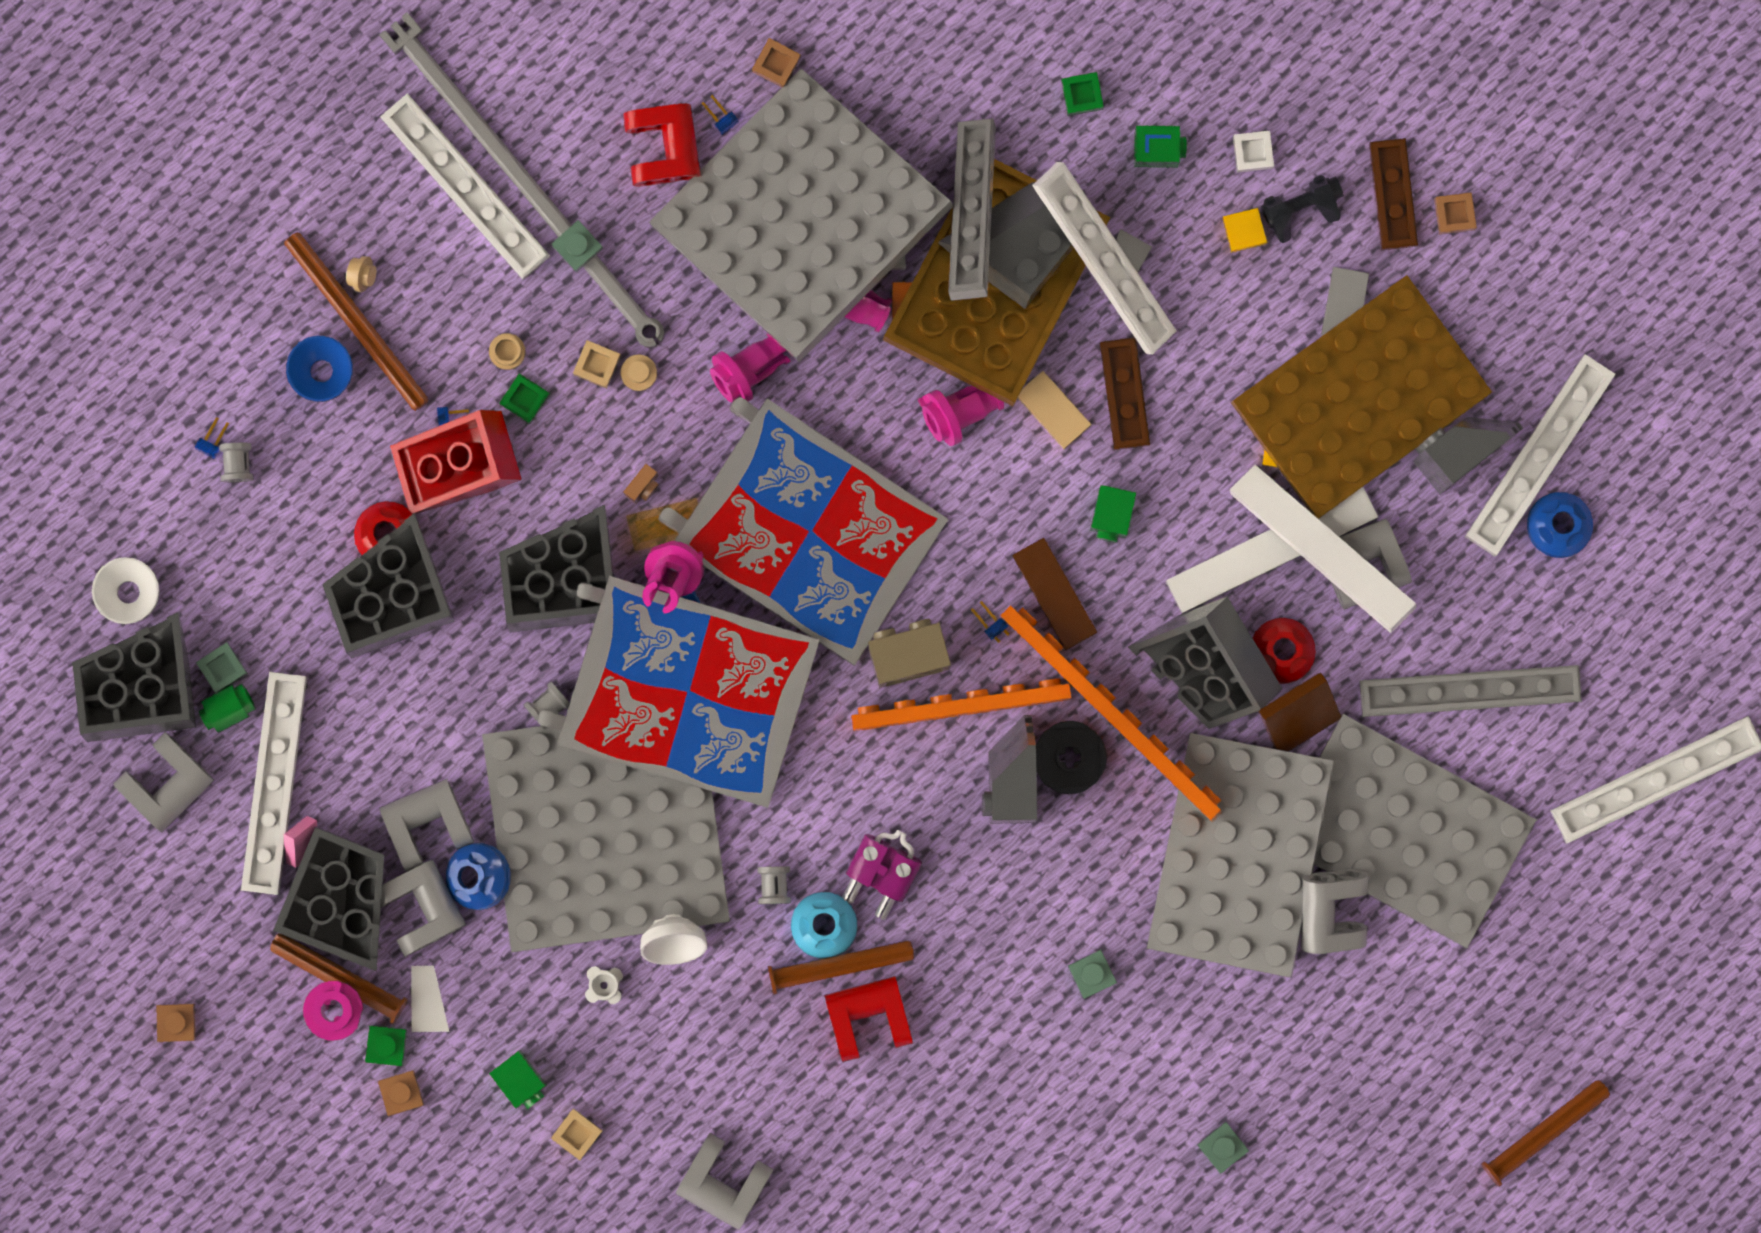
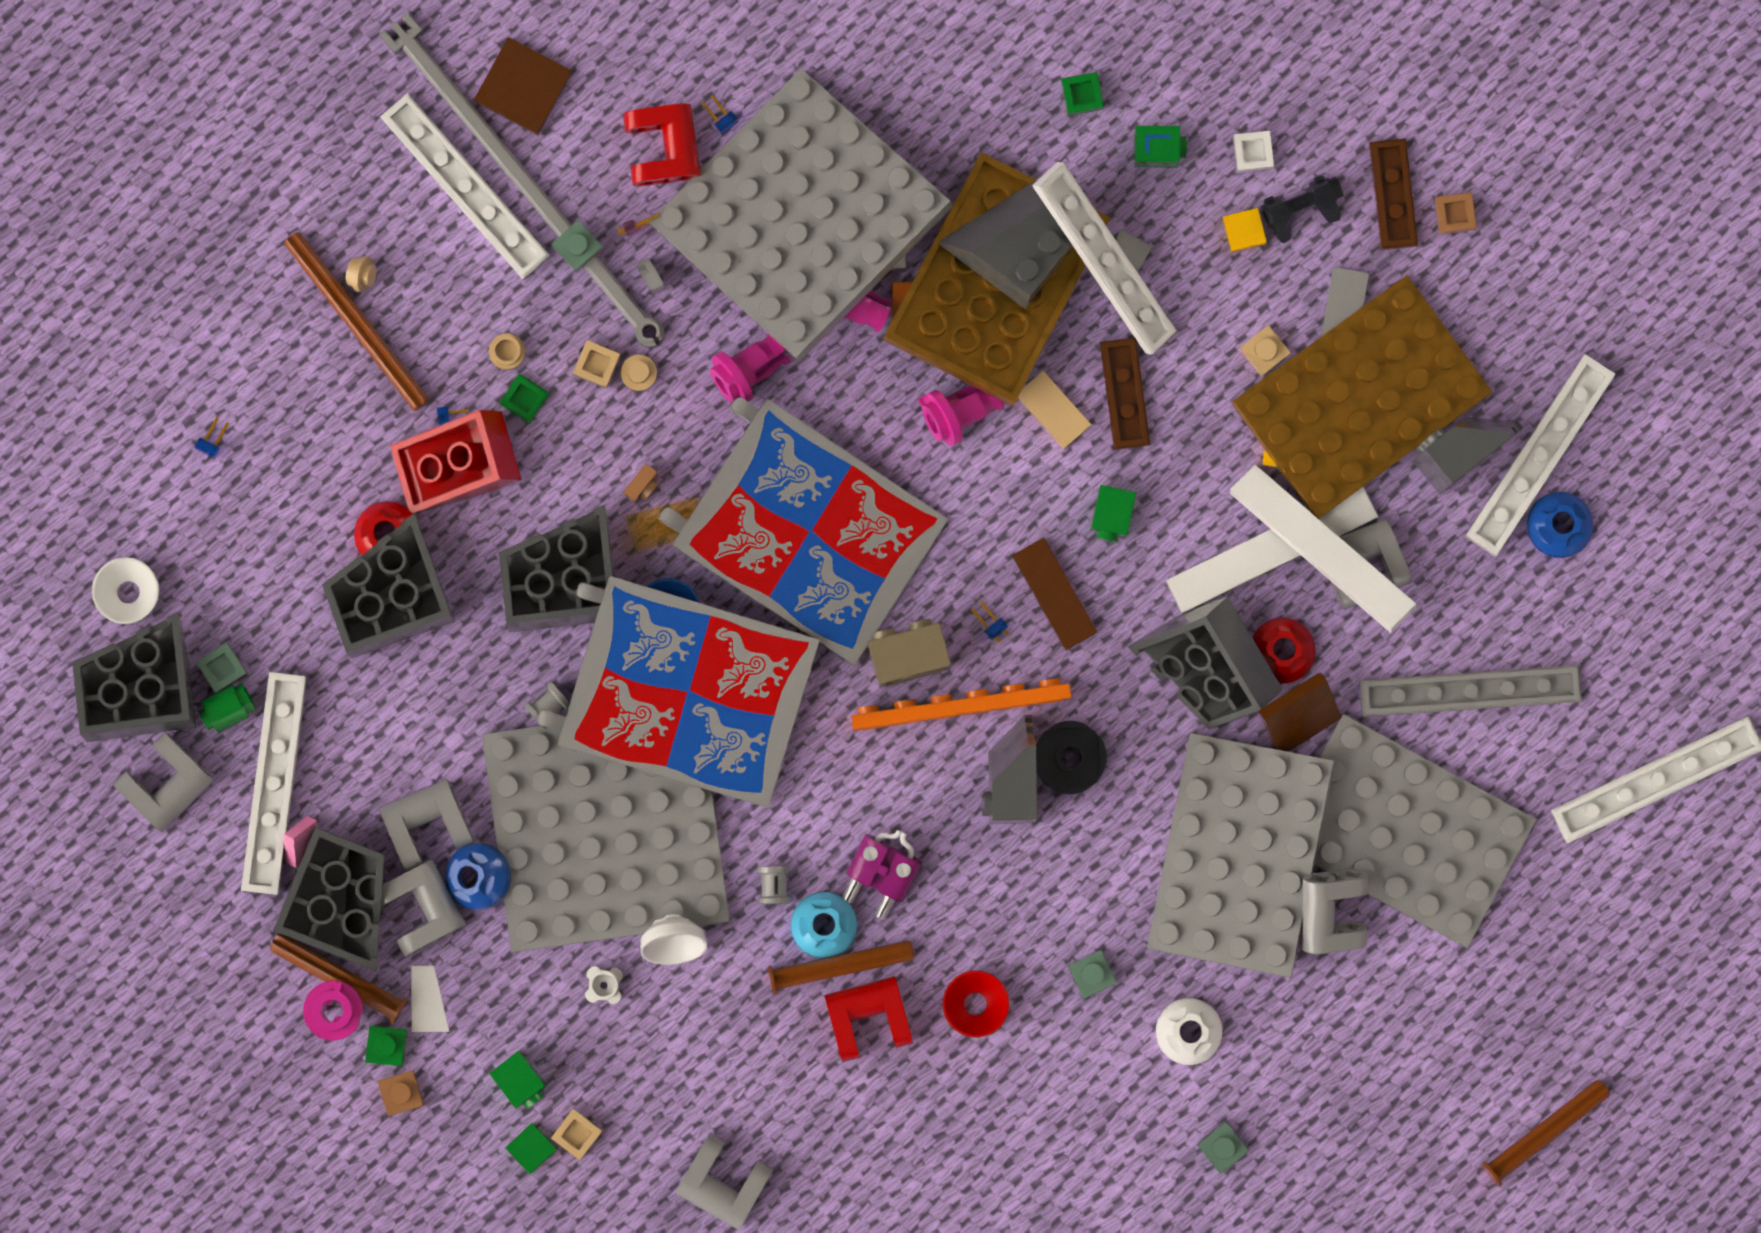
(175, 1022): medium nougat plate -> none
(236, 462): light grey bush -> none
(303, 358): blue piece -> none
(523, 86): none -> reddish brown tile
(531, 1148): none -> green tile
(631, 228): none -> piece
(650, 276): none -> light grey tile
(660, 576): dark pink piece -> none
(776, 63): medium nougat plate -> none
(972, 209): light grey tile -> none
(984, 1023): none -> red piece
(1124, 722): orange plate -> none
(1169, 1027): none -> white piece
(1265, 350): none -> tan plate

